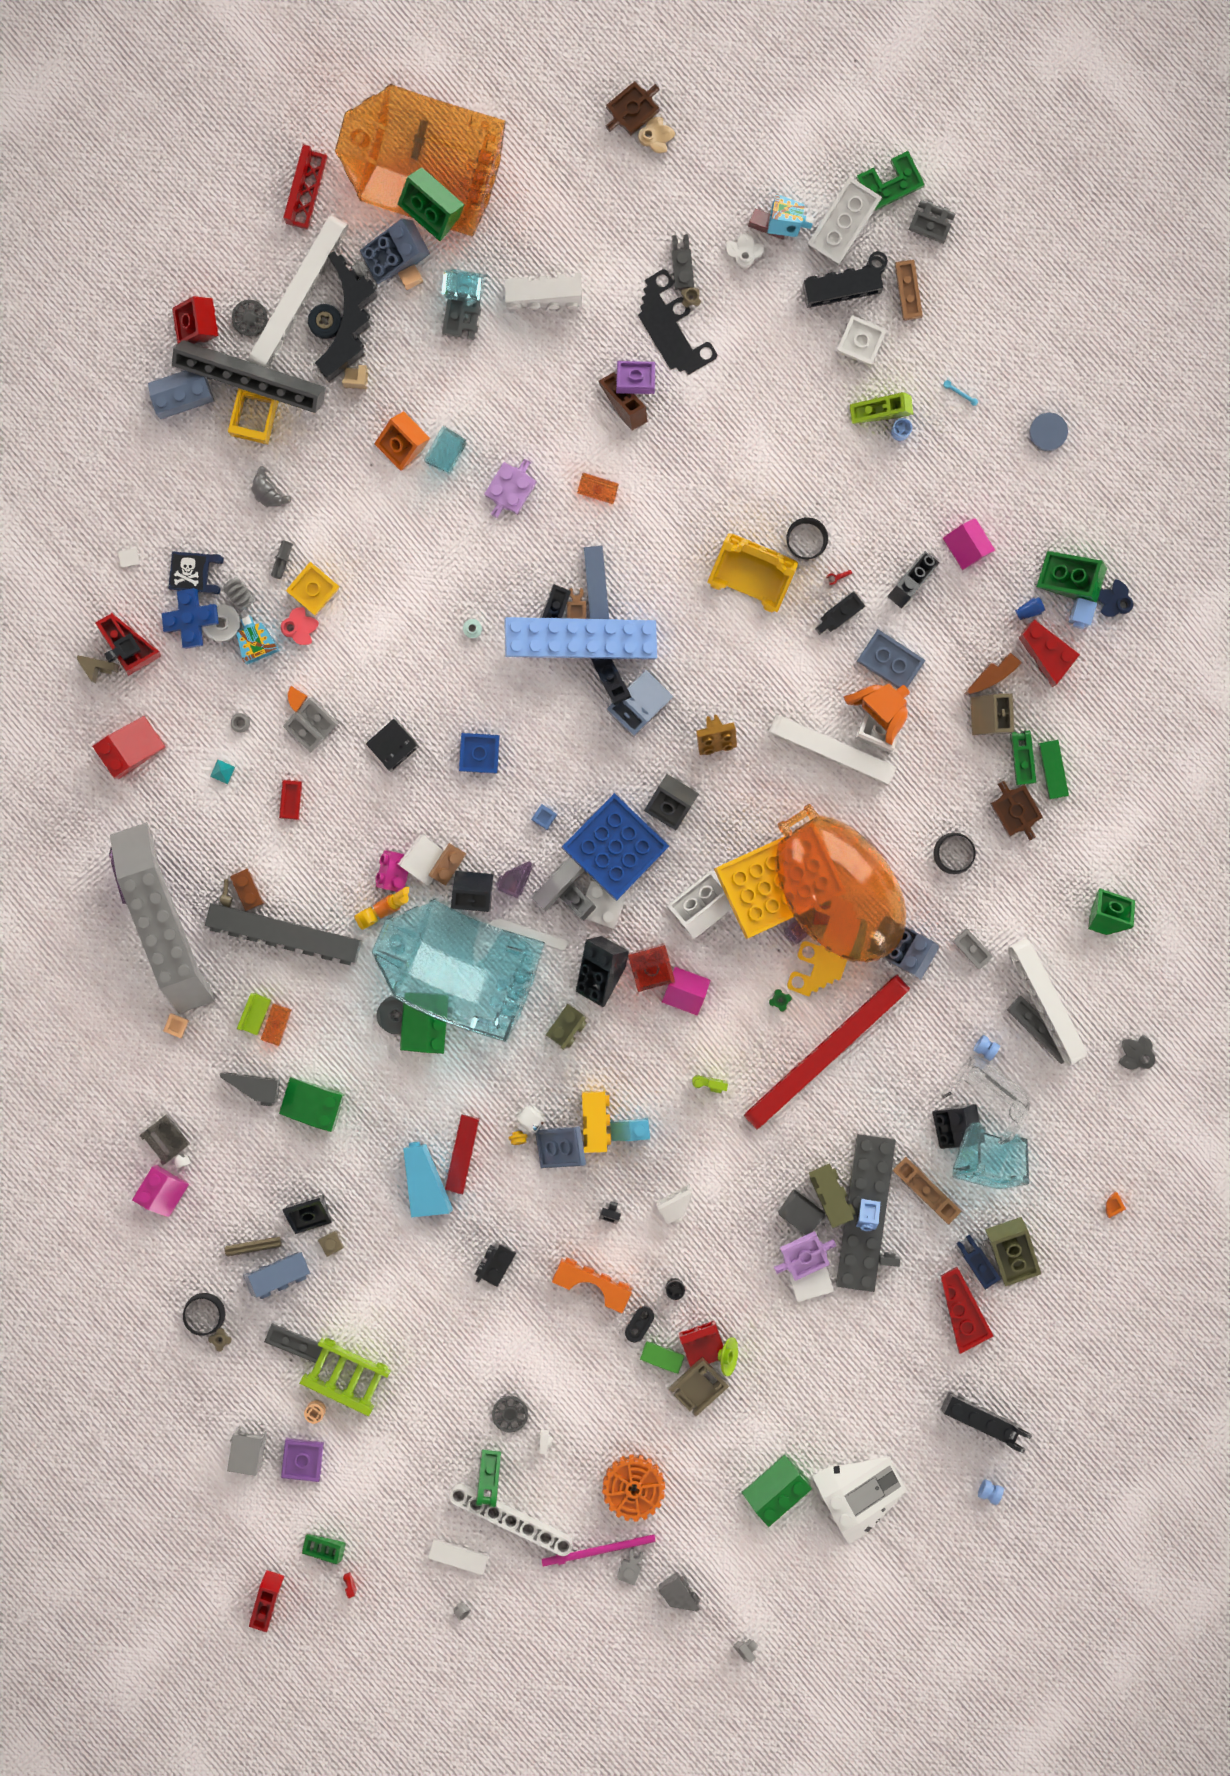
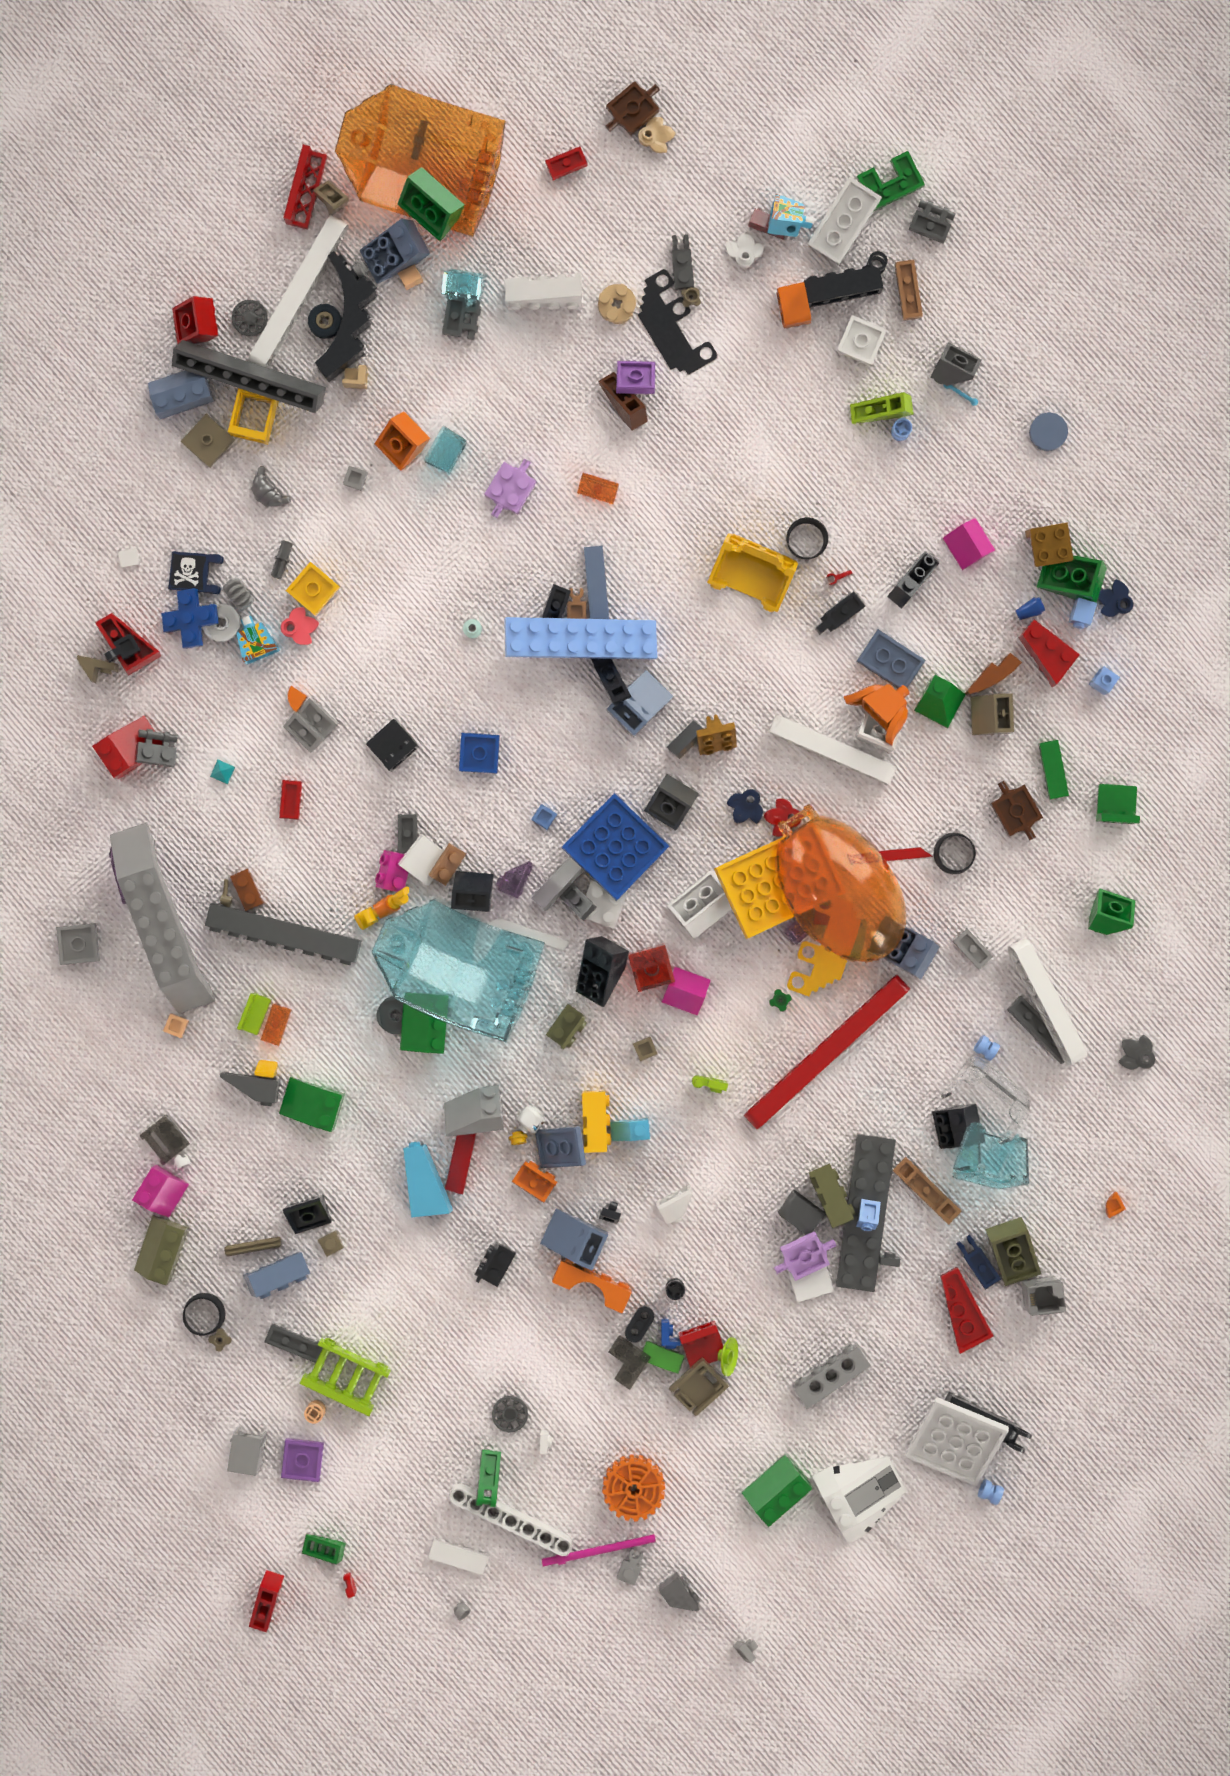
(78, 944): none -> light grey plate
(156, 754): none -> dark grey plate
(161, 1250): none -> olive slope
(207, 440): none -> dark tan plate
(236, 718): light grey plate -> none
(266, 1069): none -> yellow slope
(331, 197): none -> dark tan slope
(355, 478): none -> light grey plate
(407, 831): none -> dark grey plate
(474, 1112): none -> light grey slope
(534, 1181): none -> orange bracket
(566, 163): none -> red plate
(574, 1239): none -> sand blue slope
(620, 293): none -> tan plate
(633, 1360): none -> clear smoke plate
(645, 1048): none -> dark tan plate
(666, 1331): none -> blue bracket
(684, 740): none -> dark grey tile
(744, 809): none -> dark blue plate
(780, 813): none -> red plate
(793, 305): none -> orange piece
(842, 1375): none -> light grey brick
(901, 854): none -> red sticker
(940, 701): none -> green slope
(955, 366): none -> dark grey slope
(956, 1441): none -> white plate
(1023, 758): green plate -> none
(1043, 1296): none -> light grey piece
(1050, 544): none -> pearl gold bracket
(1104, 680): none -> light blue brick
(1117, 804): none -> green bracket

